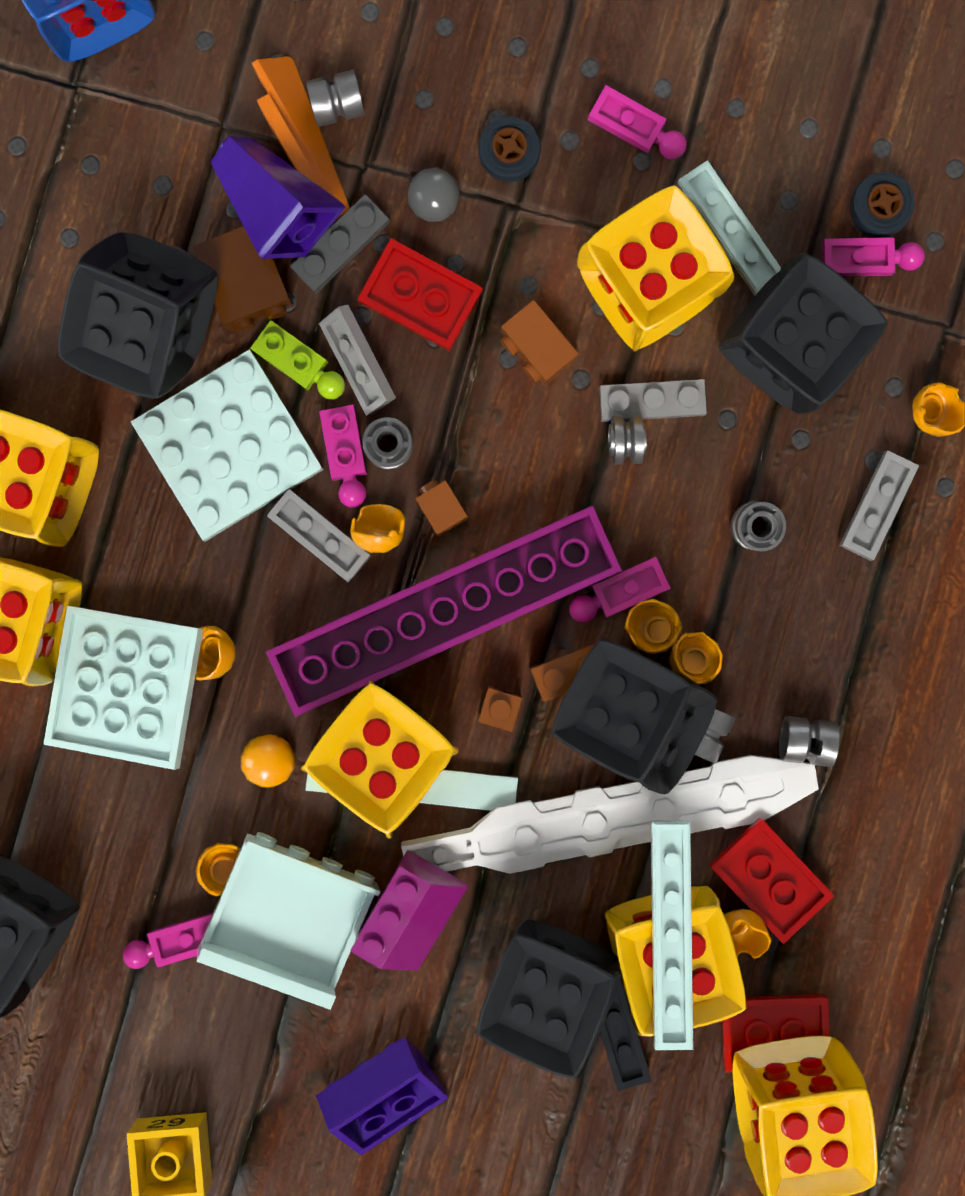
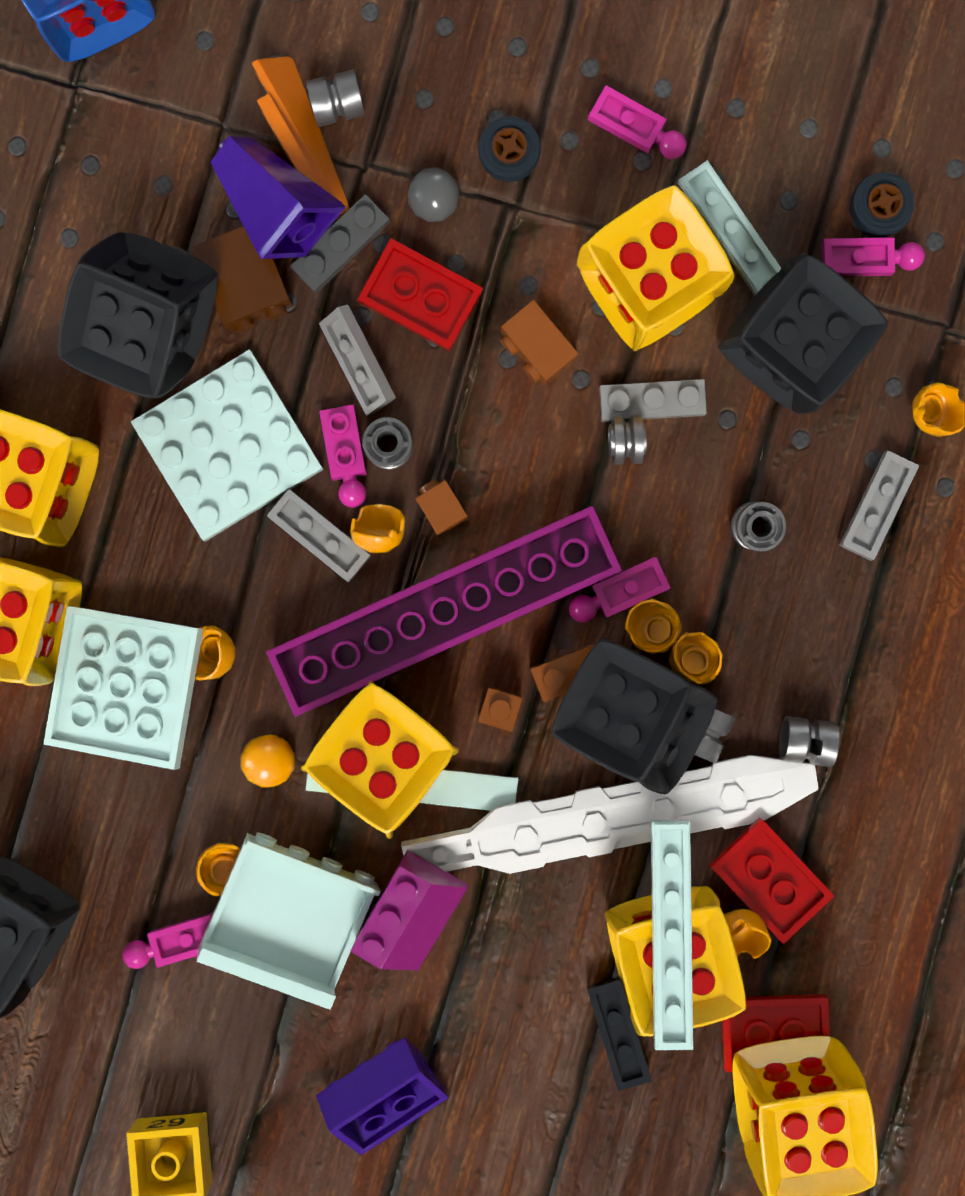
(297, 361): lime plate -> none
(549, 998): black piece -> none

